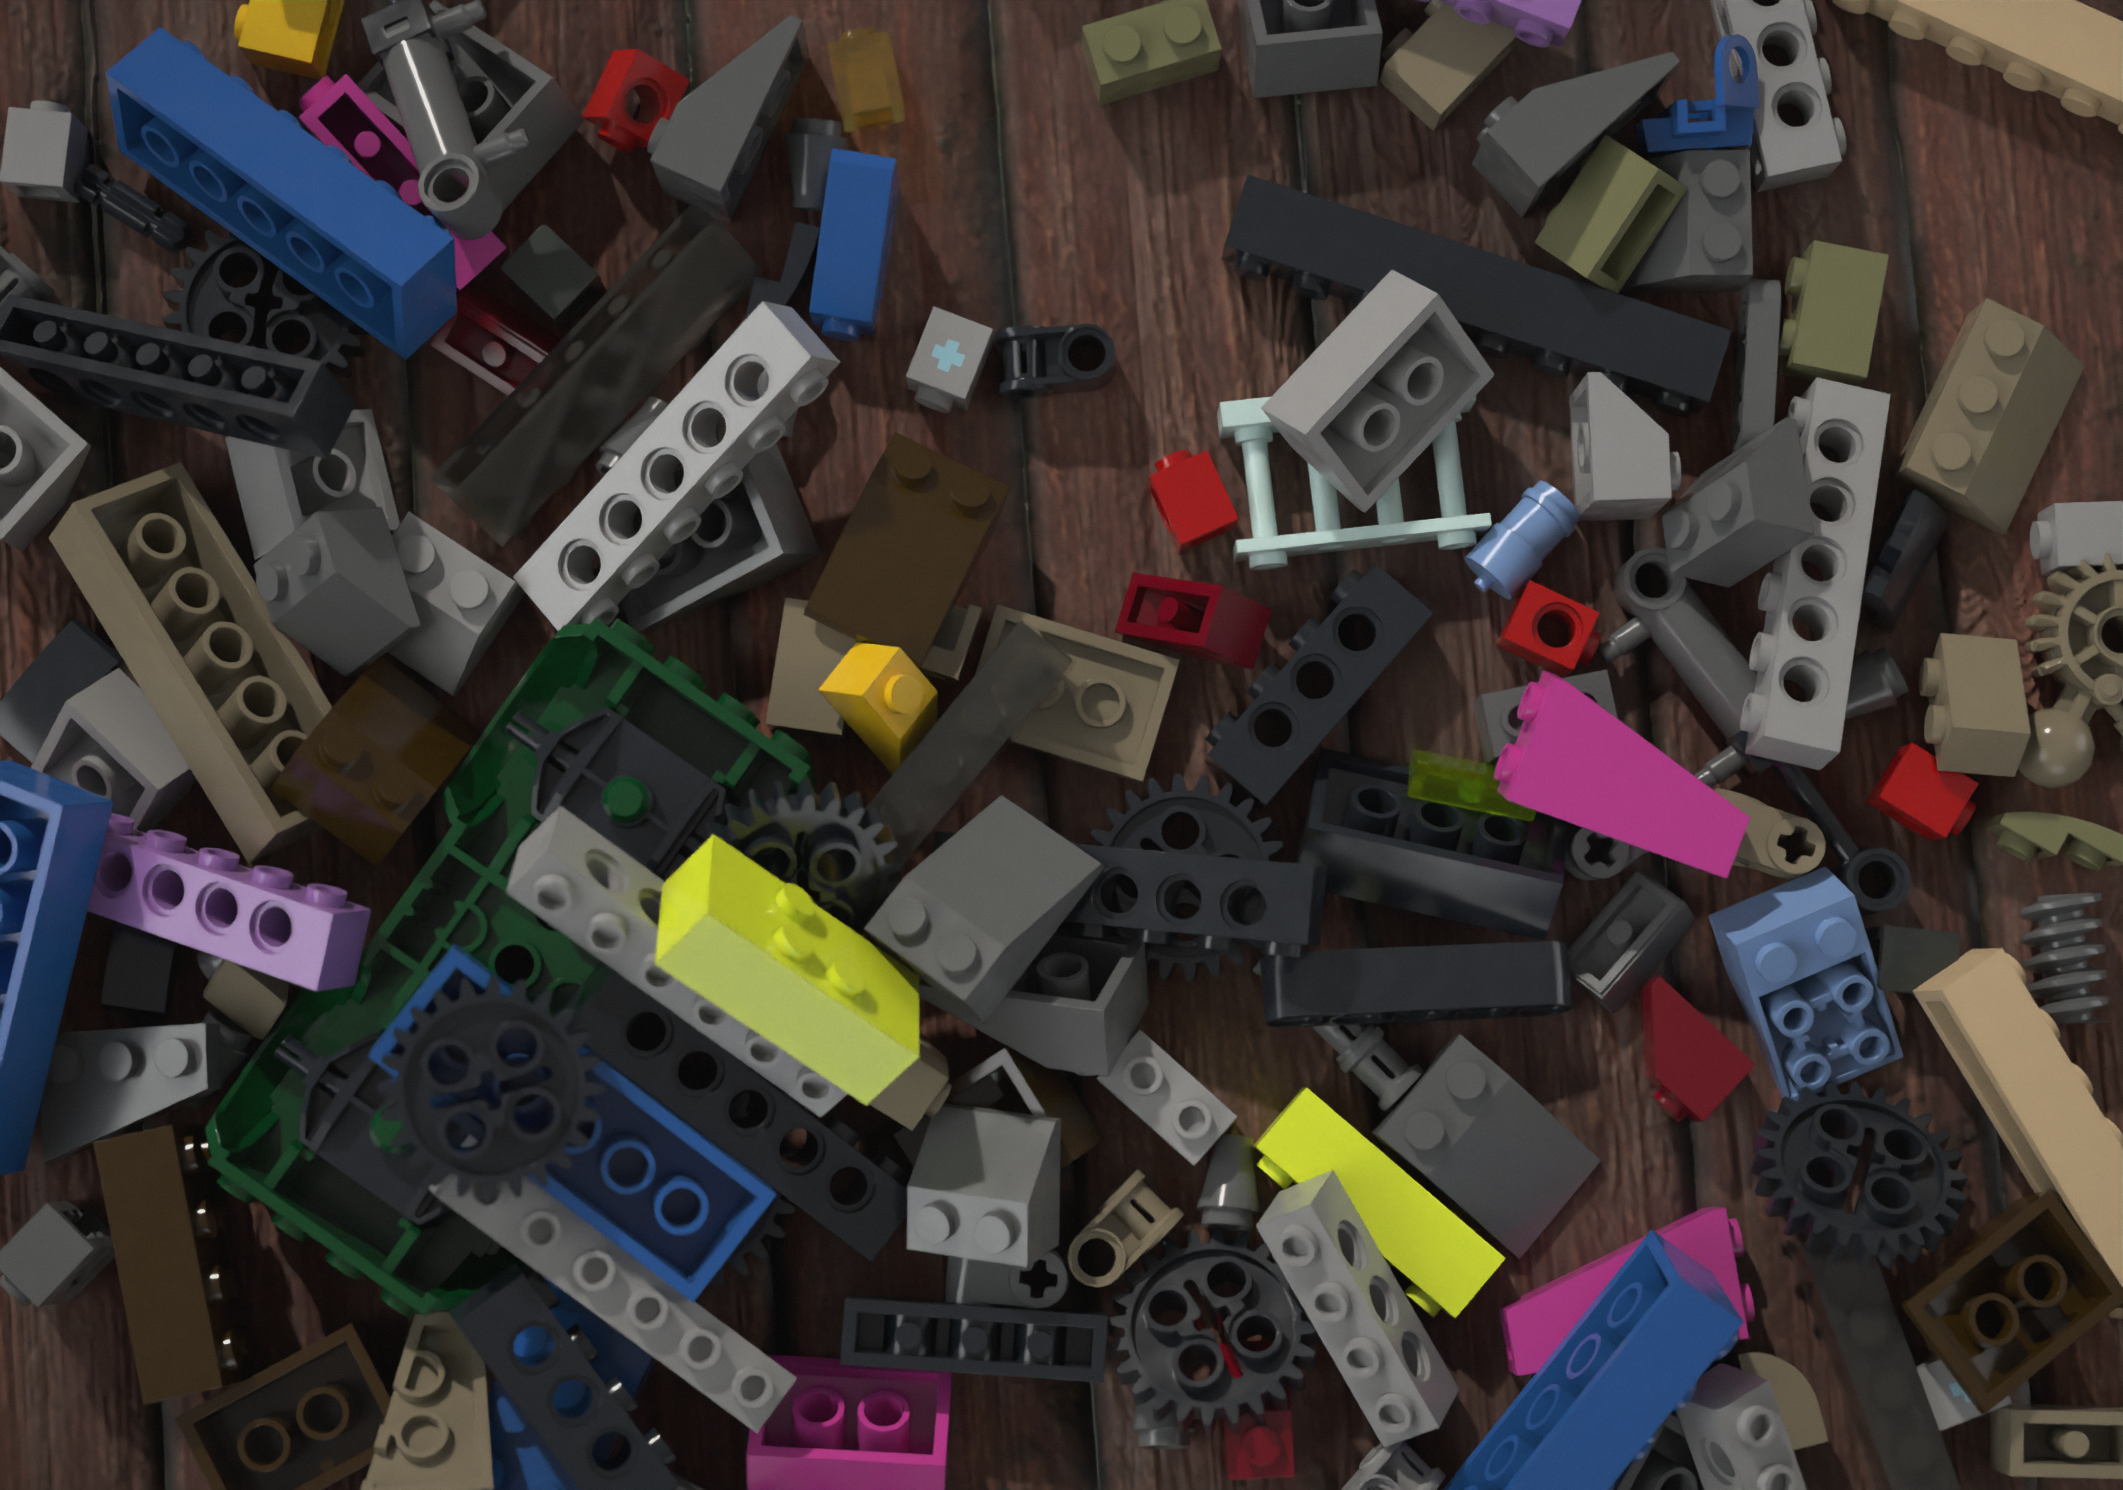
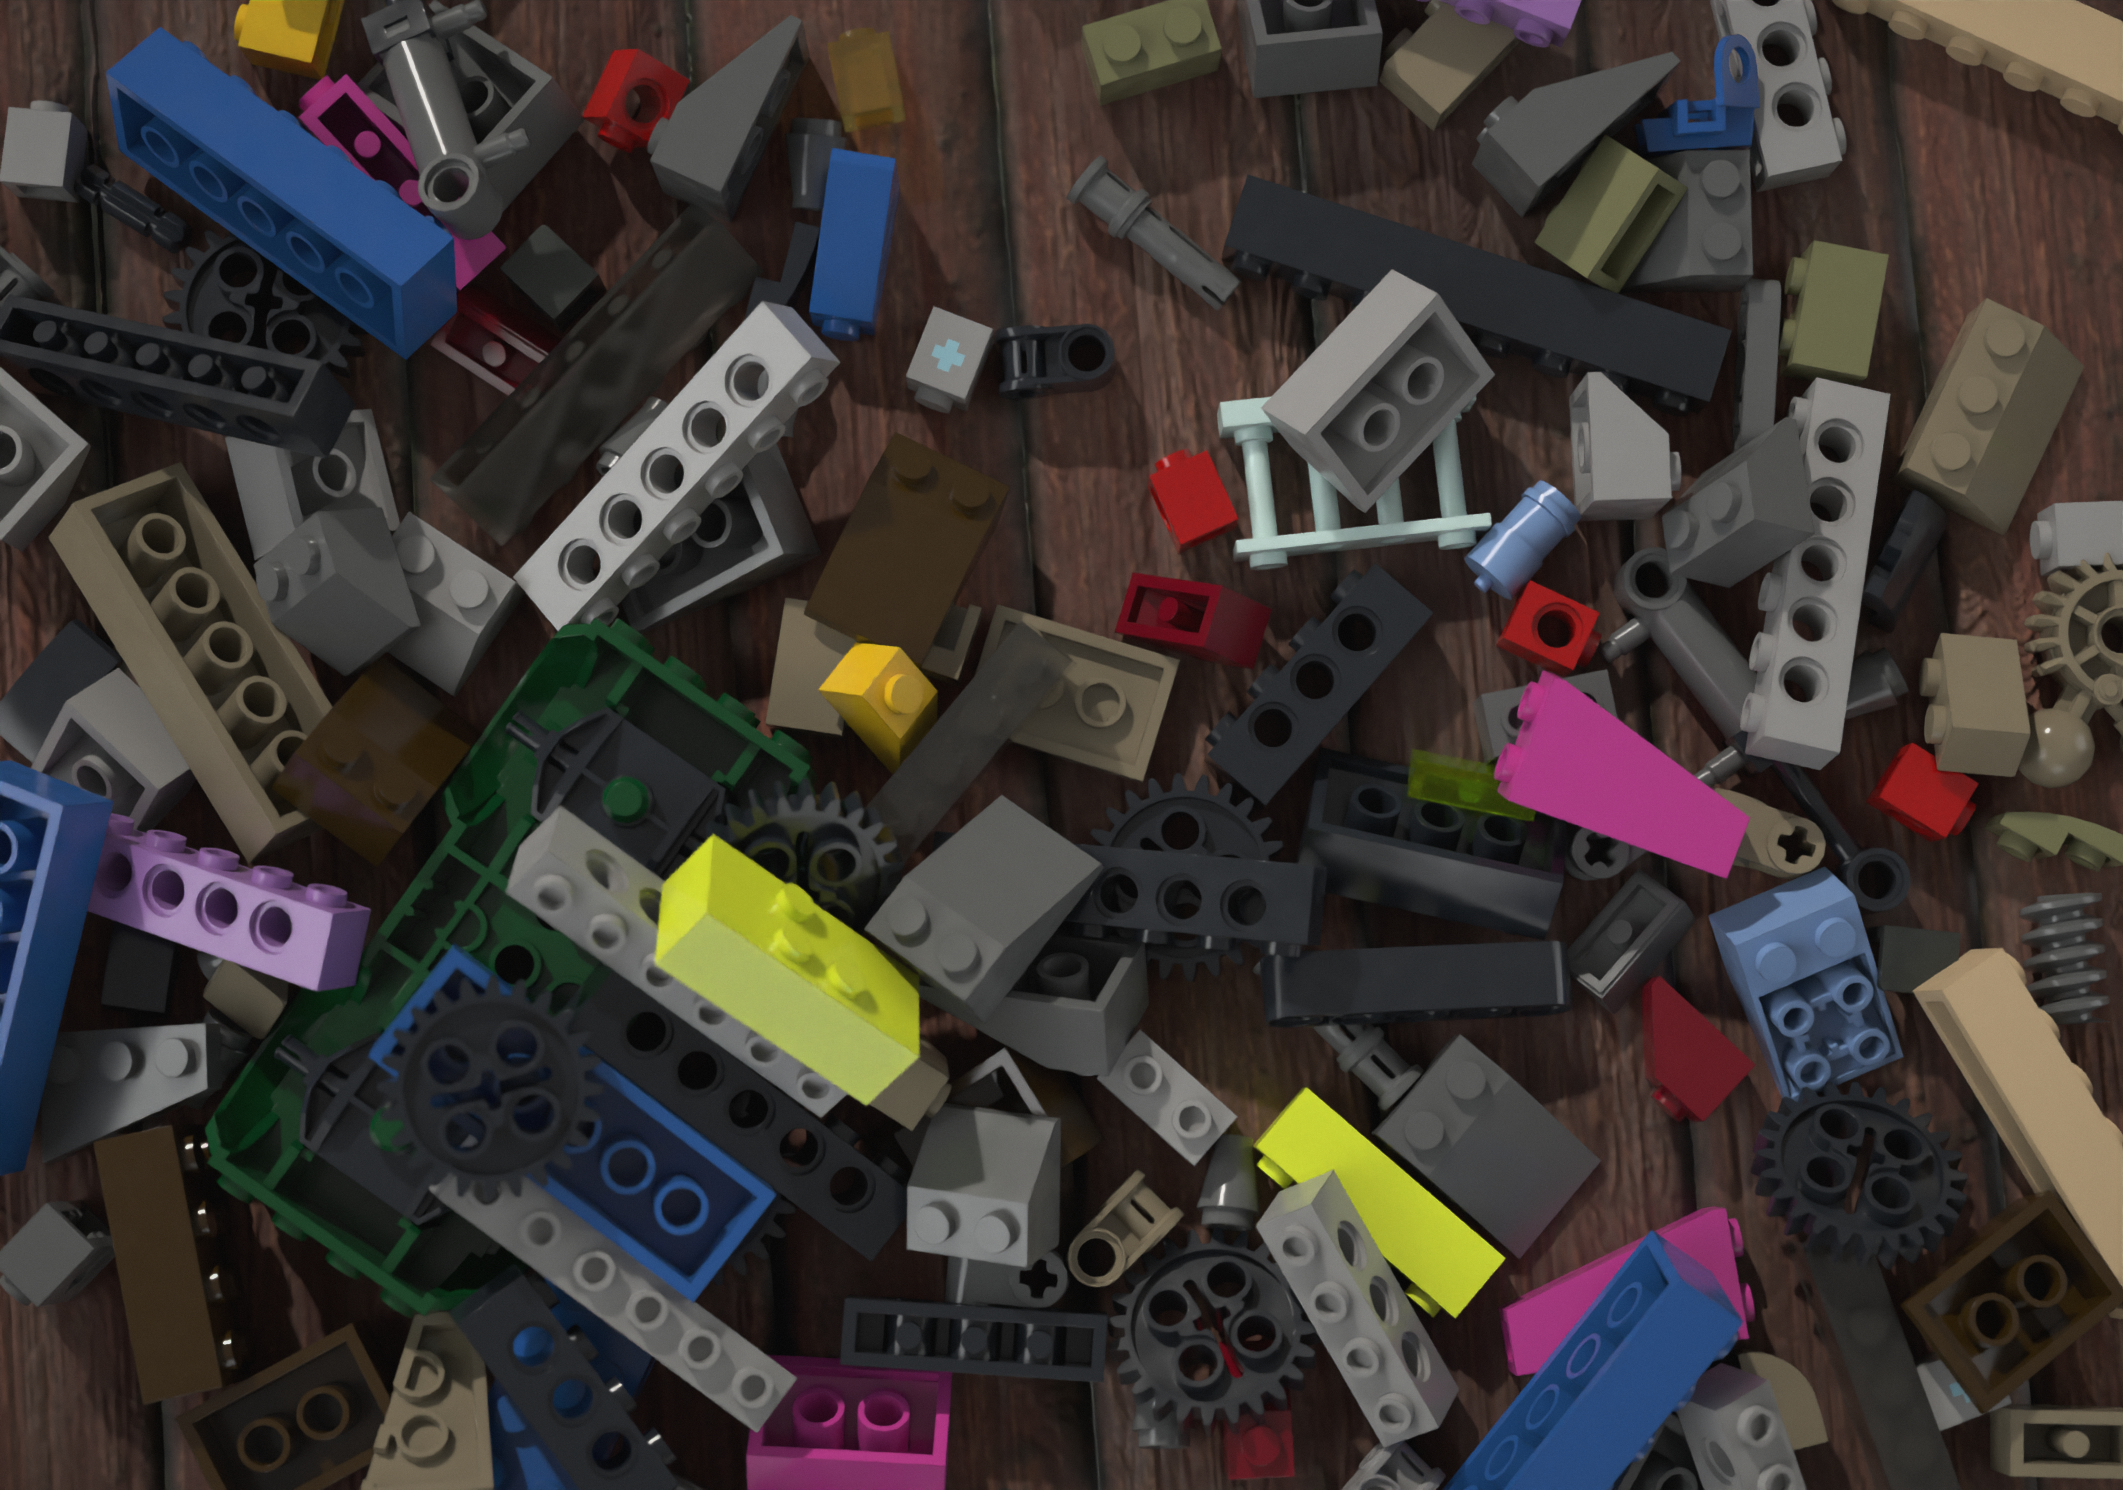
(1132, 216): none -> dark grey pin

